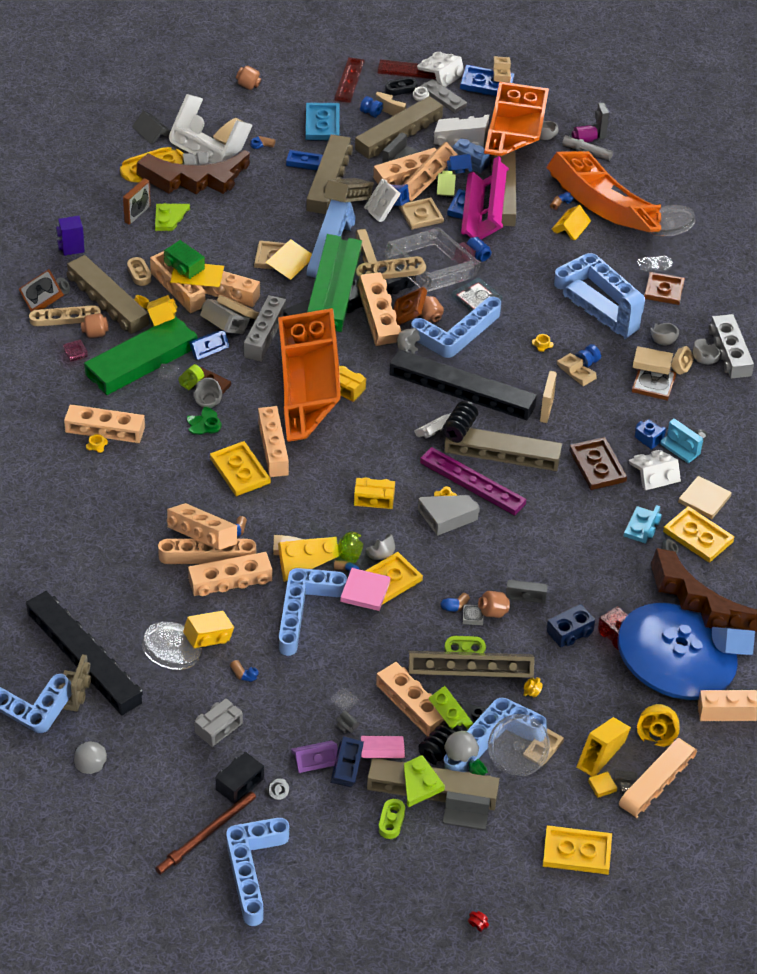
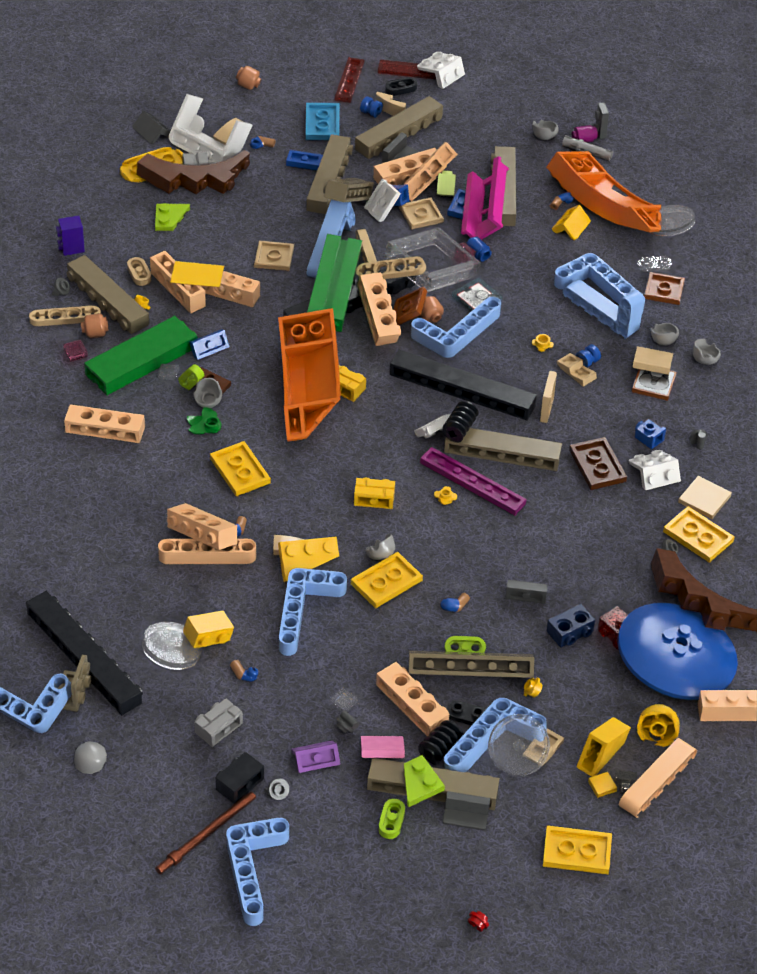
(41, 291): tile -> none
(97, 443): yellow plate -> none
(136, 201): tile -> none
(162, 310): yellow brick -> none
(184, 259): green brick -> none
(224, 317): light grey slope -> none
(230, 574): light nougat brick -> none
(238, 307): tan tile -> none
(264, 328): light grey brick -> none
(273, 441): light nougat brick -> none
(290, 259): yellow sticker -> none
(344, 566): arm -> none
(347, 762): dark blue brick -> none
(350, 547): clear neon green hair -> none
(365, 589): bright pink tile -> none
(407, 339): light grey hair -> none
(420, 93): white plate -> none
(444, 96): light grey plate -> none
(448, 512): light grey slope -> none
(450, 709): lime bracket -> none
(454, 129): white wedge -> none
(459, 163): blue brick -> none
(461, 746): light grey hair -> none
(472, 615): light grey tile -> none
(477, 767): green plate -> none
(478, 158): medium blue brick -> none
(480, 80): blue plate -> none
(494, 604): nougat head -> none
(501, 69): tan slope -> none
(516, 118): orange slope -> none
(642, 524): medium azure bracket -> none
(682, 360): tan plate -> none
(682, 441): medium azure bracket -> none
(731, 346): light grey brick -> none
(733, 640): medium blue brick -> none

